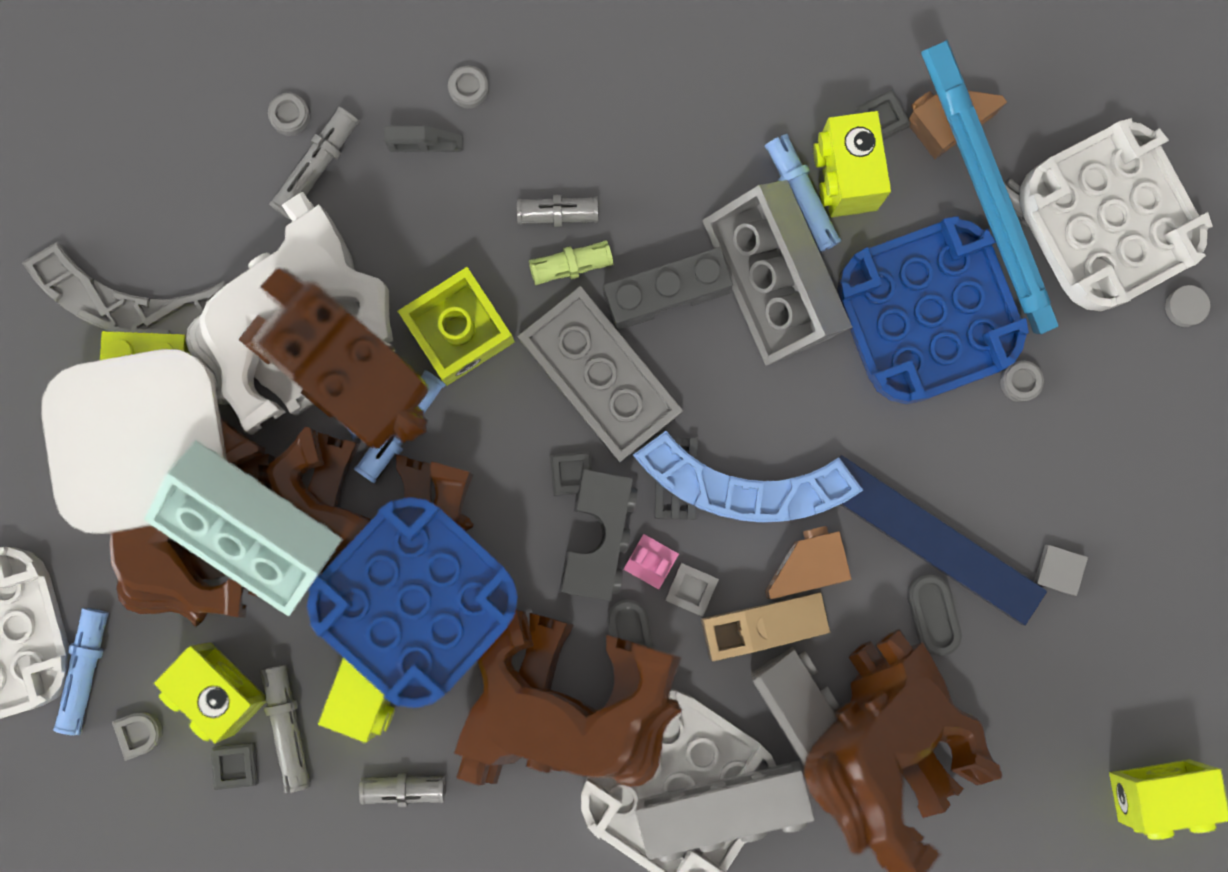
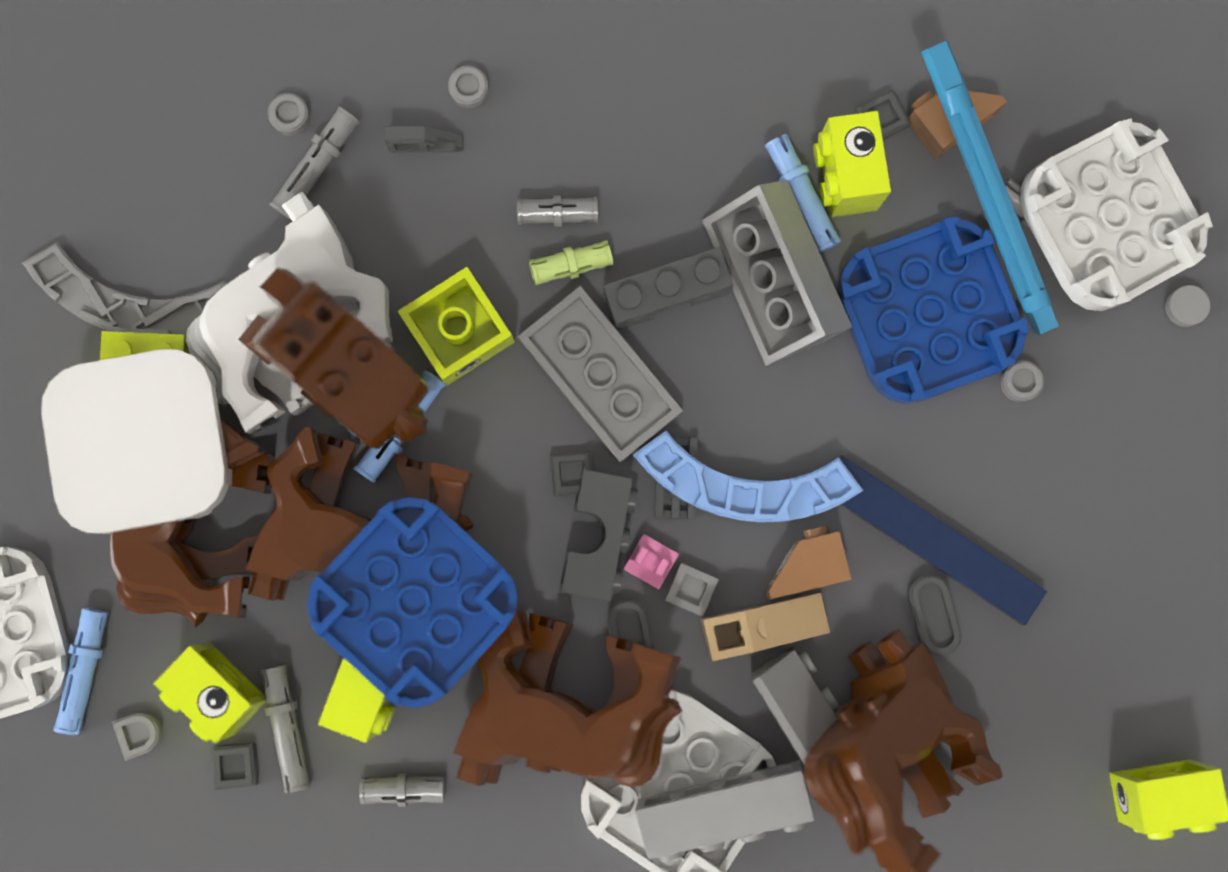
(241, 527): light aqua slope -> none
(1060, 570): light grey tile -> none

